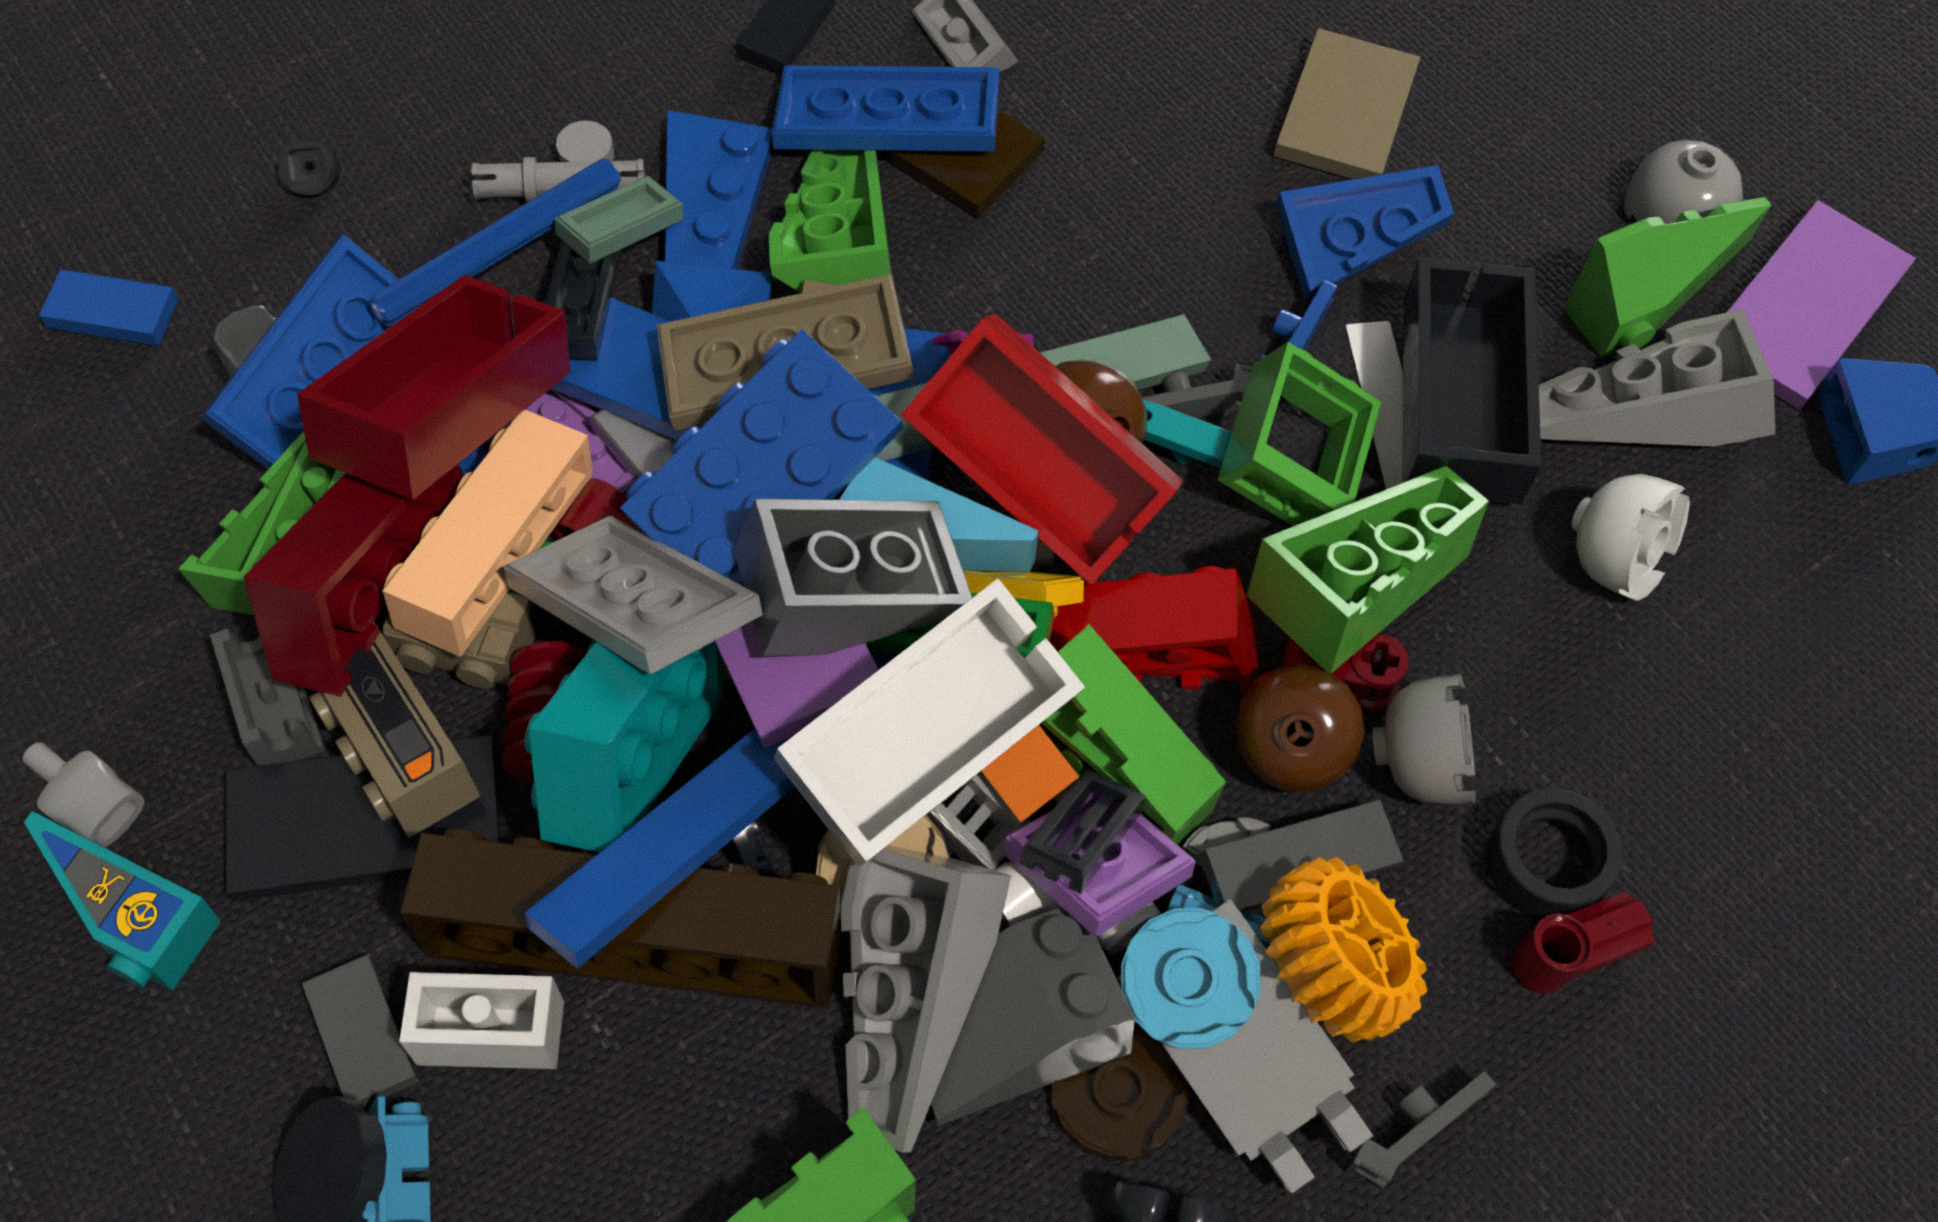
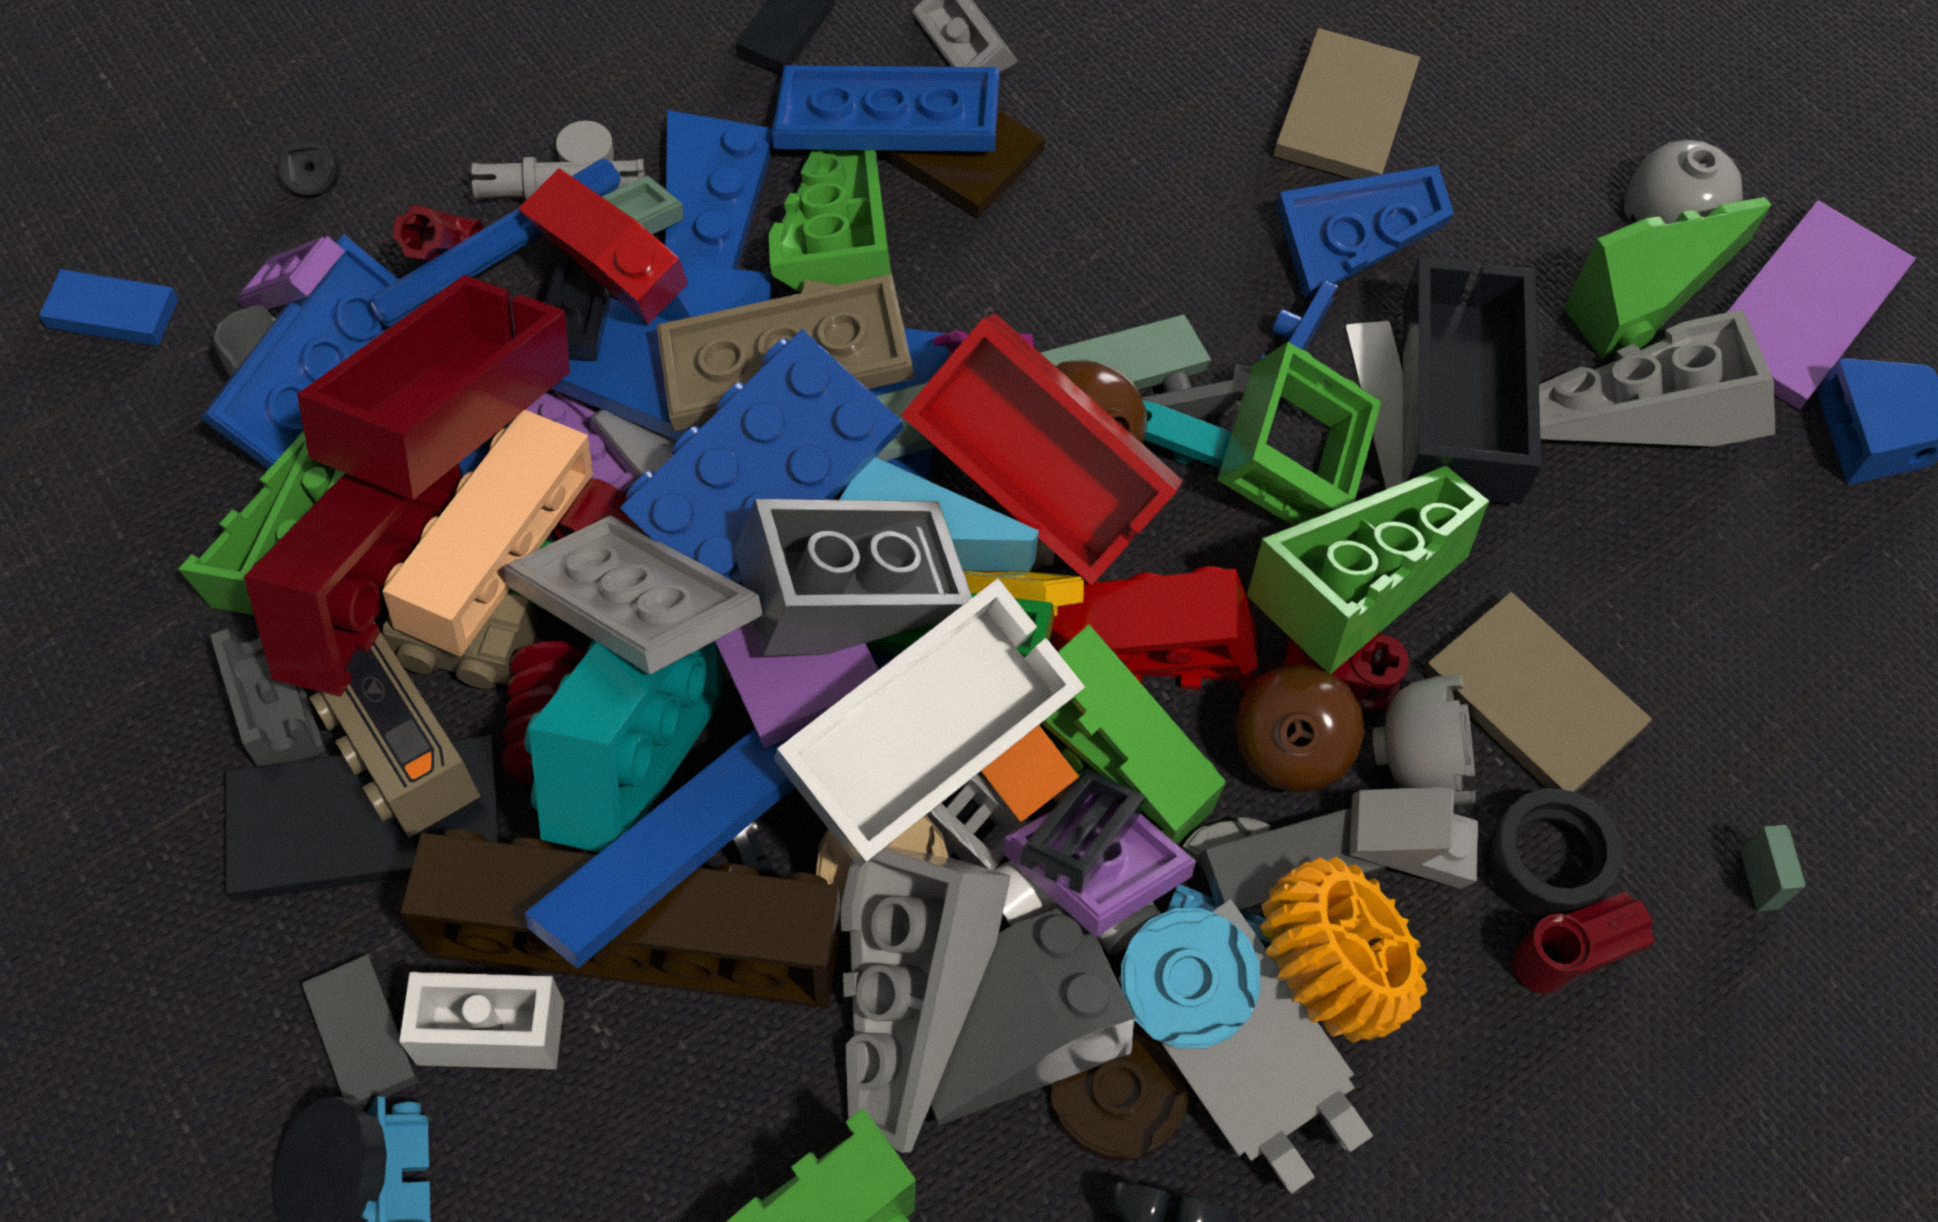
(84, 794): light grey piece -> none
(132, 913): slope -> none
(291, 274): none -> medium lavender tile
(429, 232): none -> dark red piece
(607, 244): none -> red slope
(1415, 833): none -> light grey slope
(1429, 1118): dark grey piece -> none
(1539, 696): none -> dark tan tile
(1628, 530): white cylinder -> none
(1772, 868): none -> sand green tile

